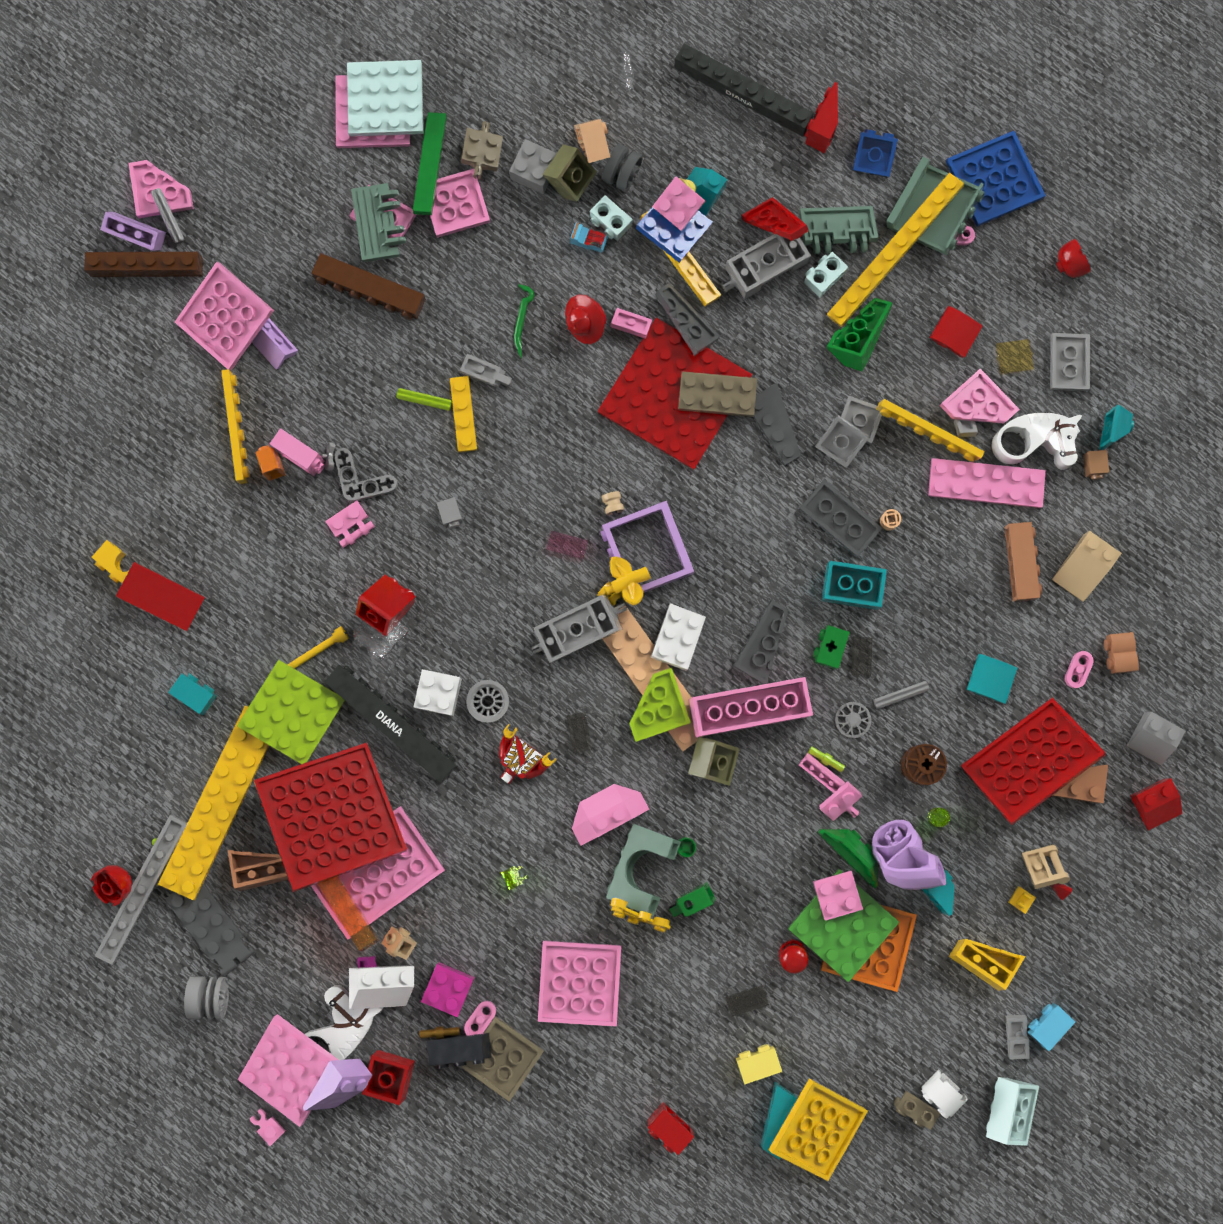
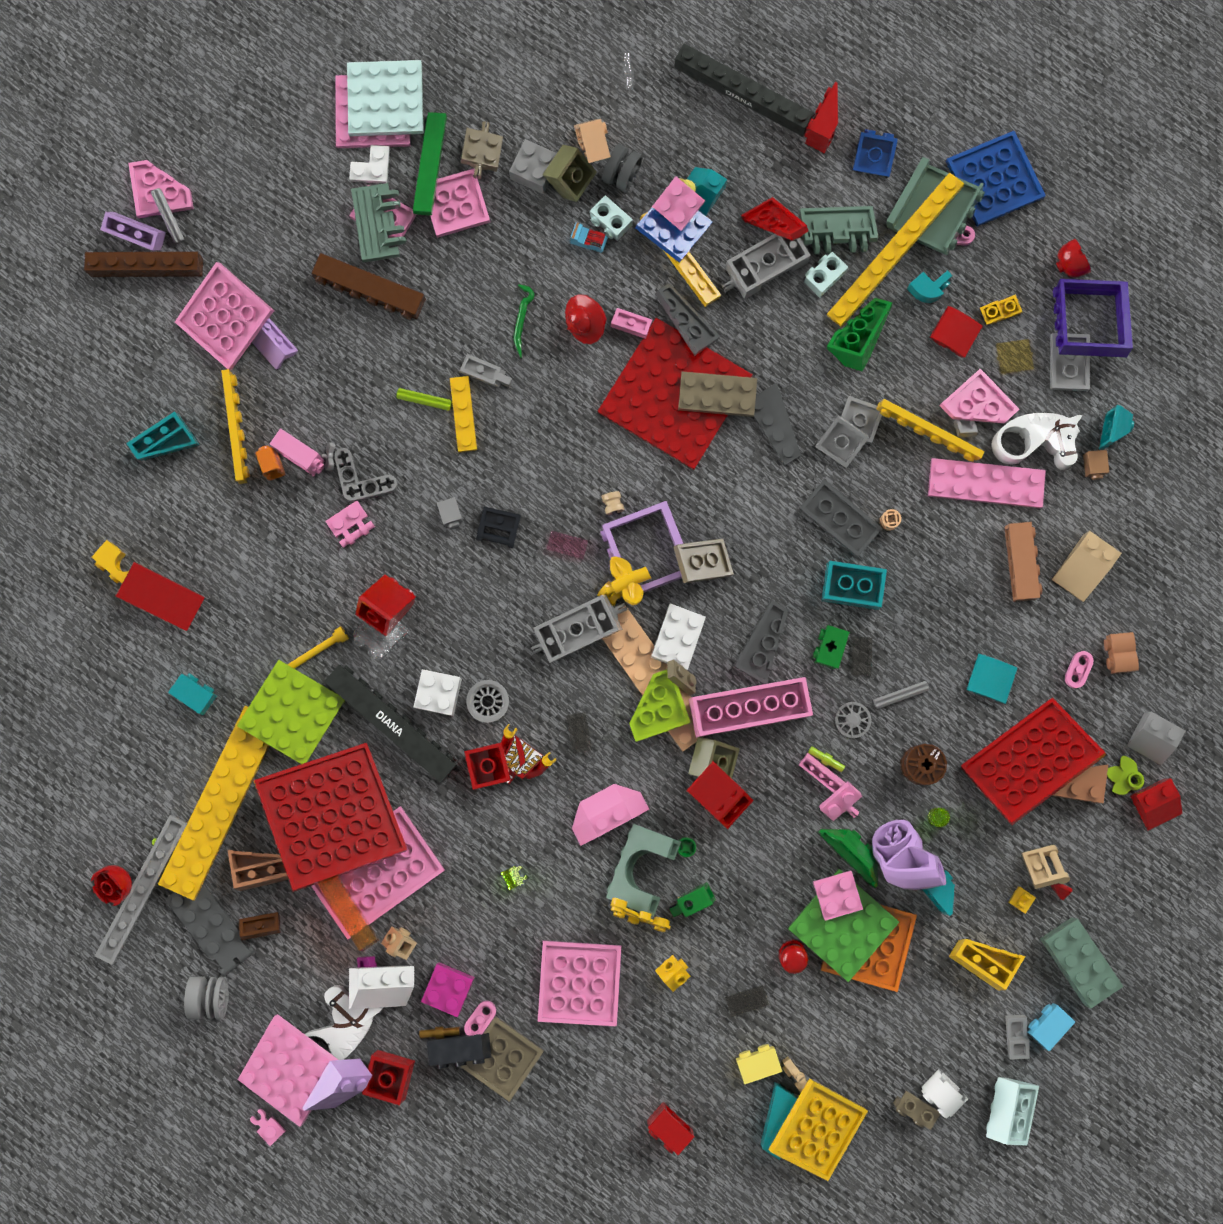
(163, 438): none -> teal wedge
(259, 926): none -> reddish brown plate
(376, 170): none -> white plate
(487, 765): none -> red slope
(501, 521): none -> black plate
(673, 972): none -> yellow brick
(681, 677): none -> dark tan plate
(703, 560): none -> plate
(720, 795): none -> red slope
(790, 1069): none -> tan plate
(928, 291): none -> teal brick
(1001, 310): none -> yellow slope
(1081, 962): none -> sand green brick
(1094, 287): none -> dark purple window
(1122, 776): none -> lime plate

